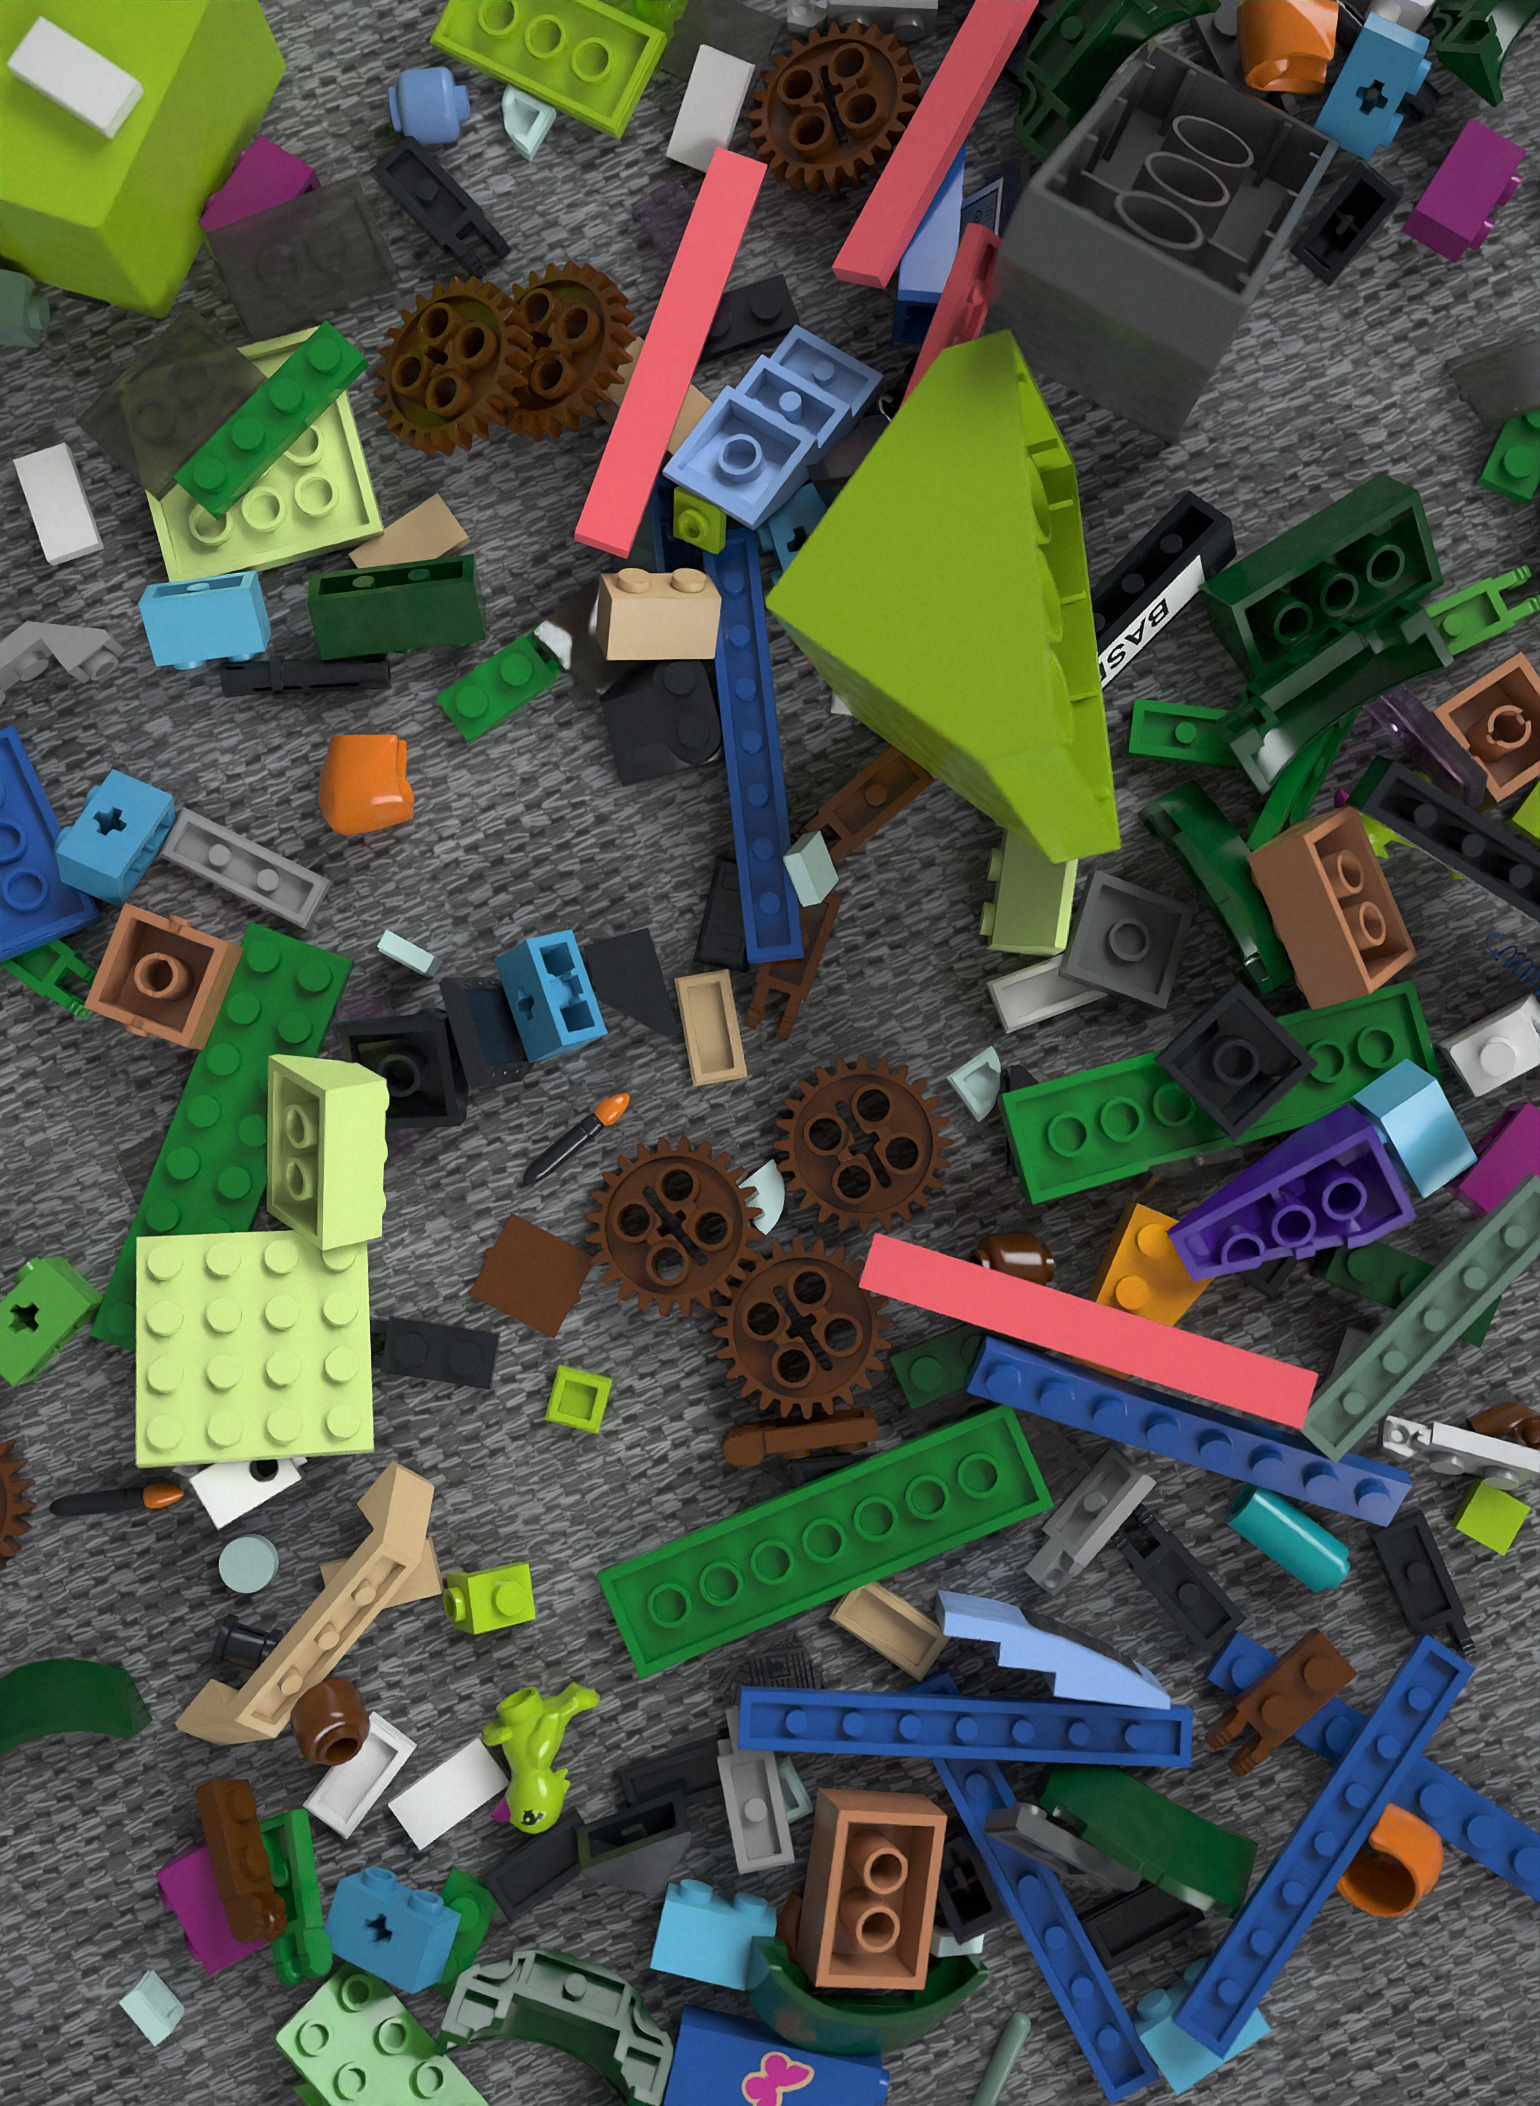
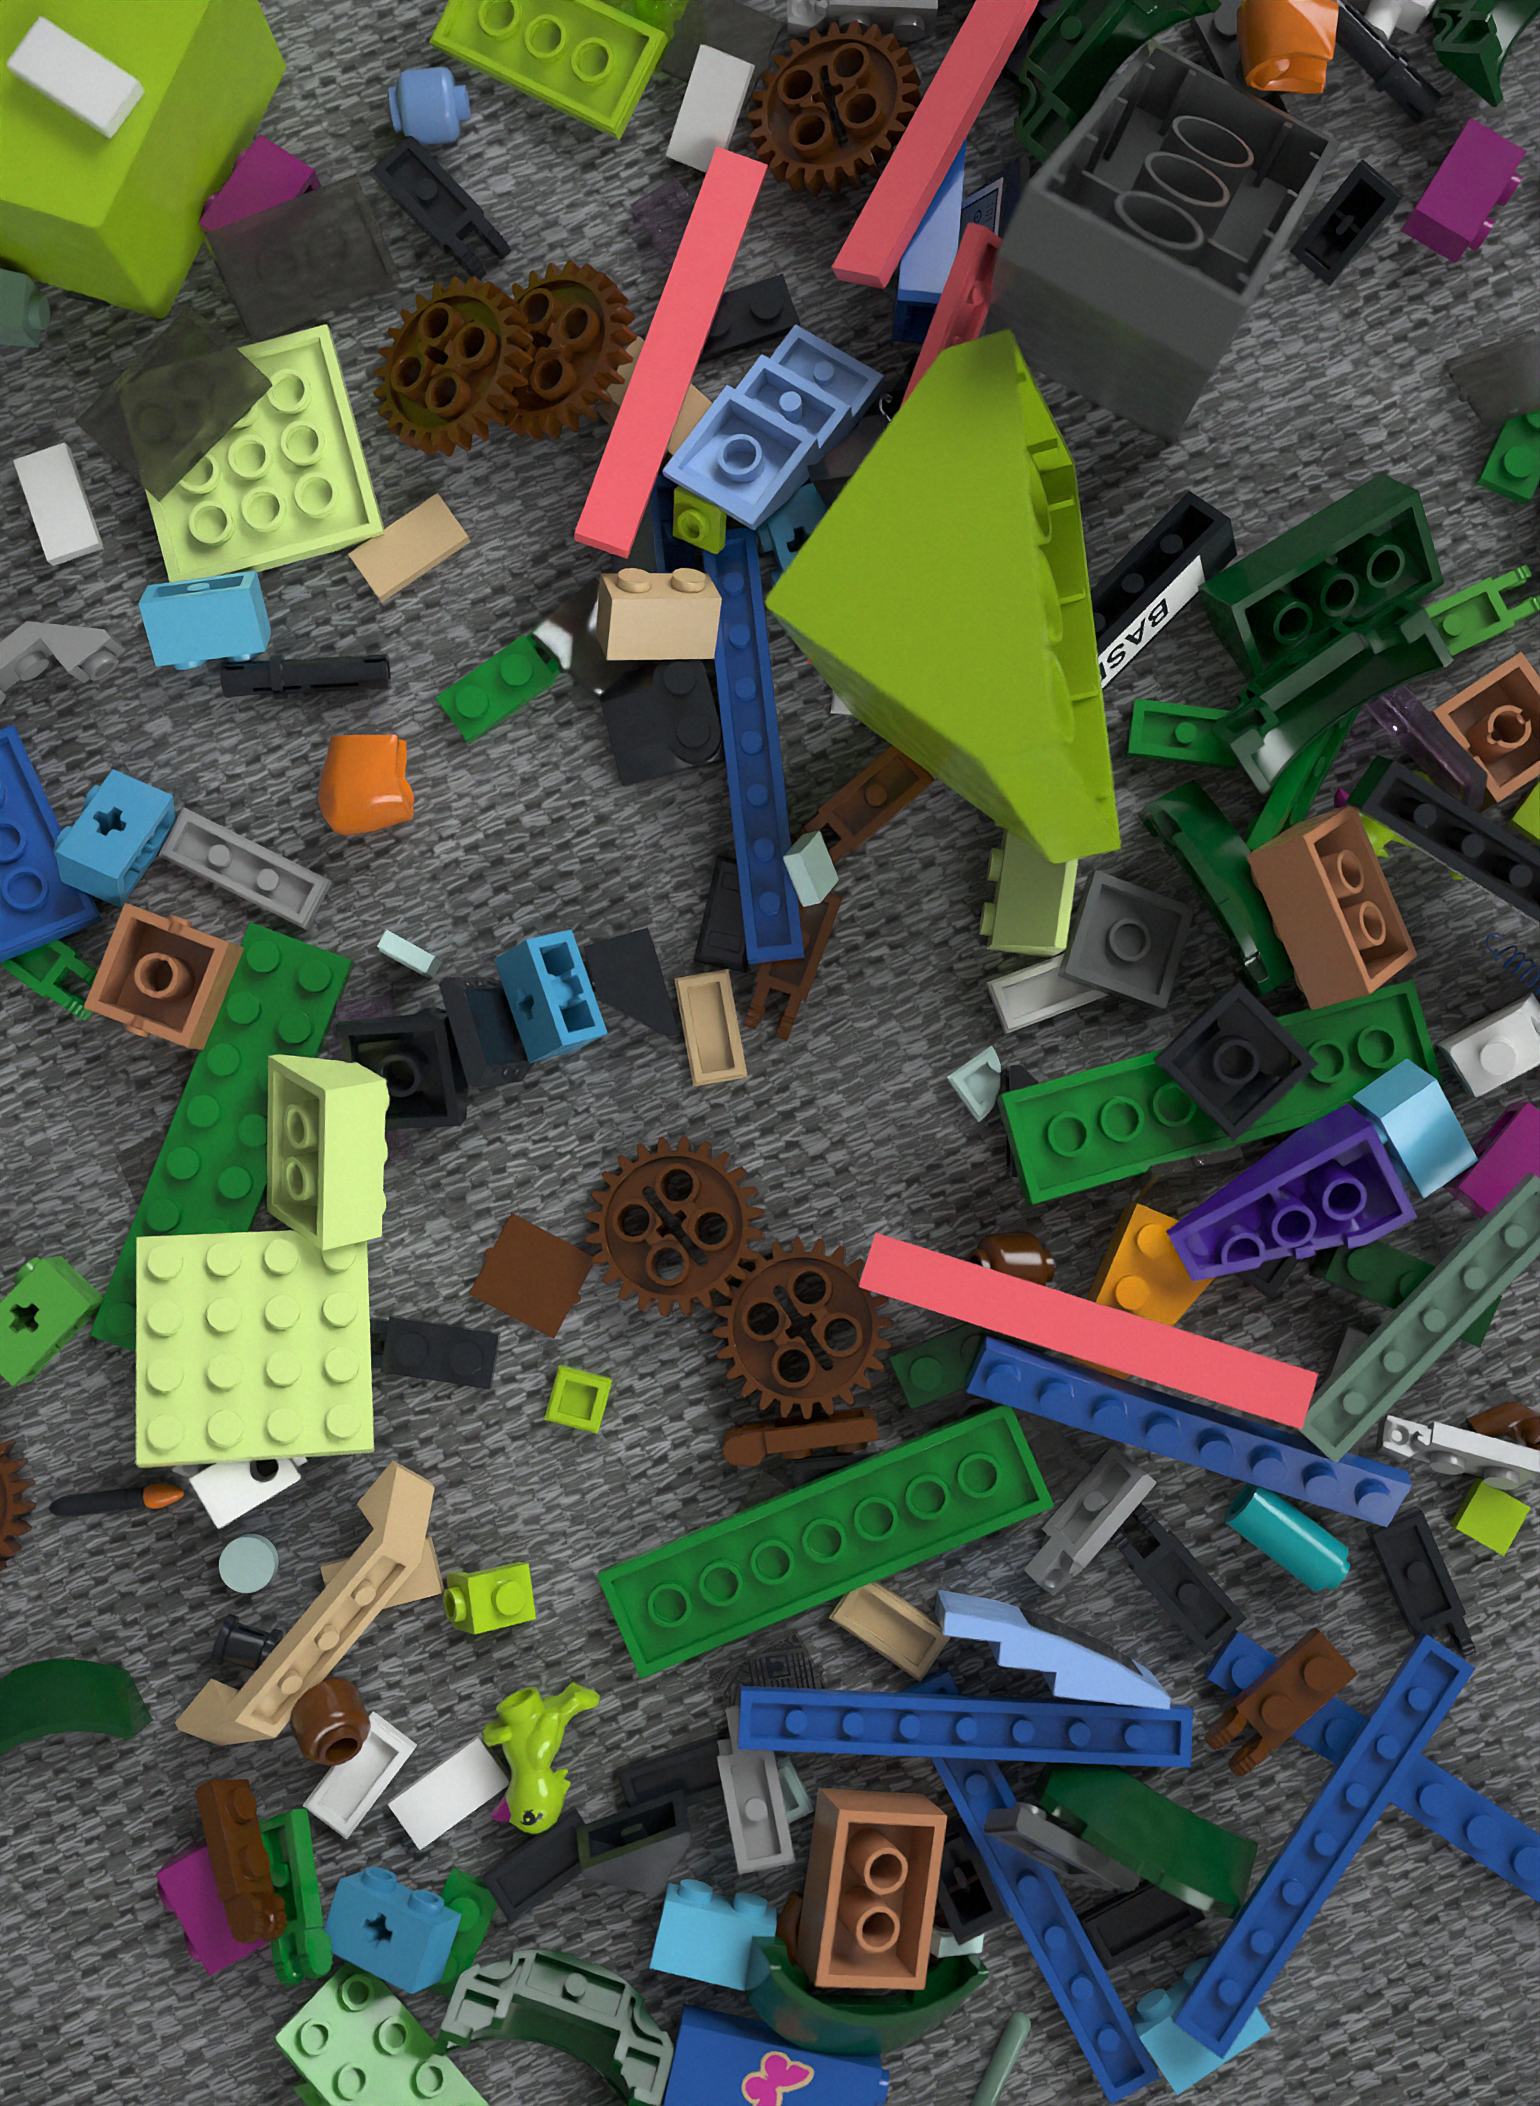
(152, 2007): light aqua tile -> none
(271, 420): green plate -> none
(397, 607): dark green brick -> none
(526, 120): light aqua tile -> none
(604, 1114): black piece -> none
(771, 1196): light aqua tile -> none
(906, 1117): reddish brown gear -> none
(1380, 53): dark azure brick -> none
(1404, 1871): orange piece -> none

